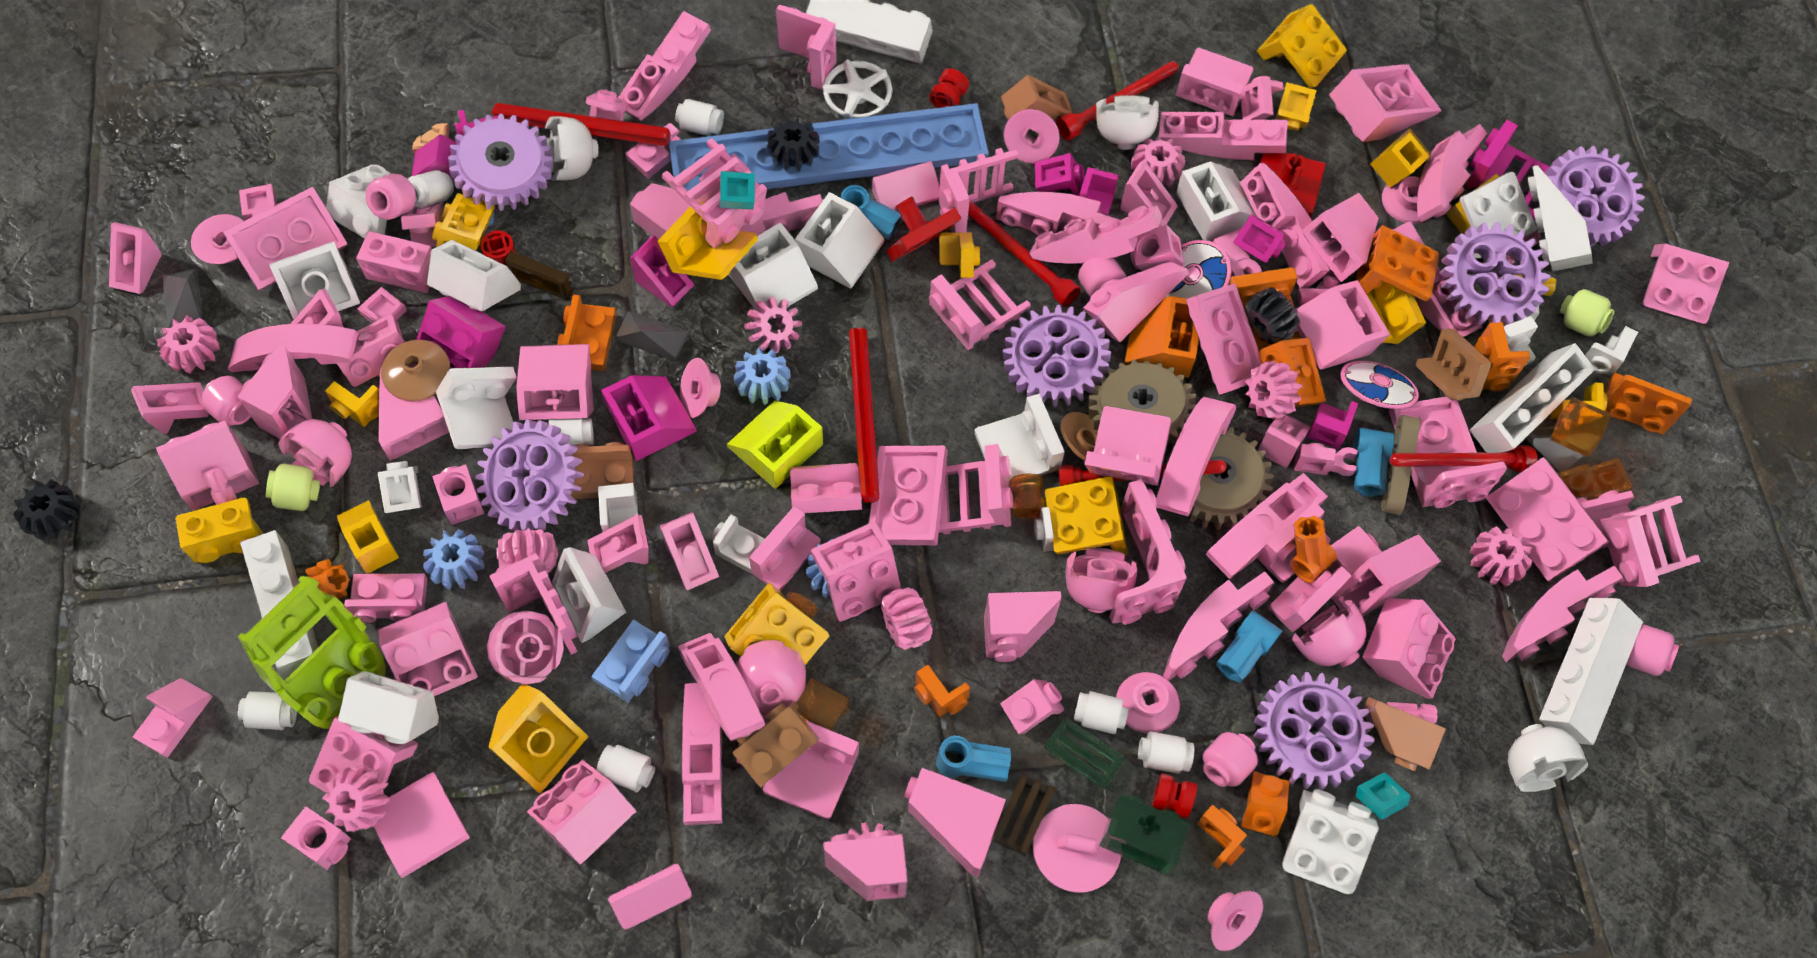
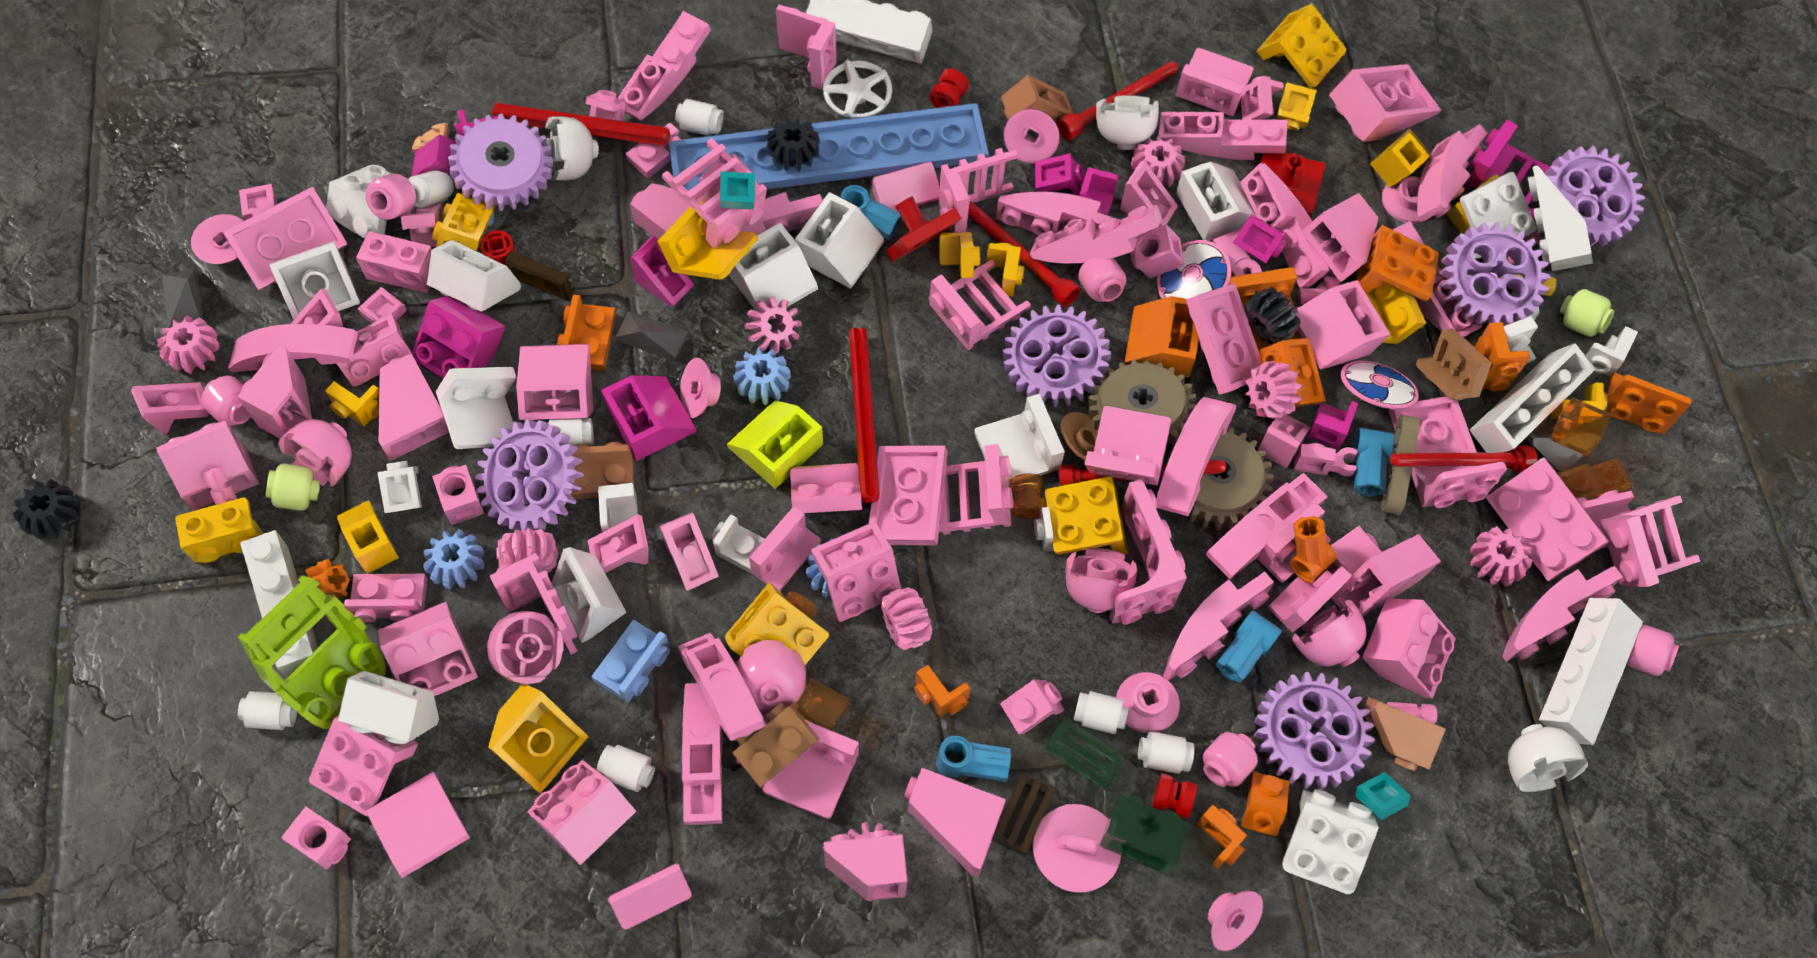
(131, 258): bright pink slope -> none
(174, 713): bright pink slope -> none
(356, 798): bright pink gear -> none
(415, 382): medium nougat dish -> none
(1007, 257): none -> yellow bracket
(1017, 621): bright pink slope -> none
(1129, 300): bright pink slope -> none
(1684, 283): bright pink bracket -> none

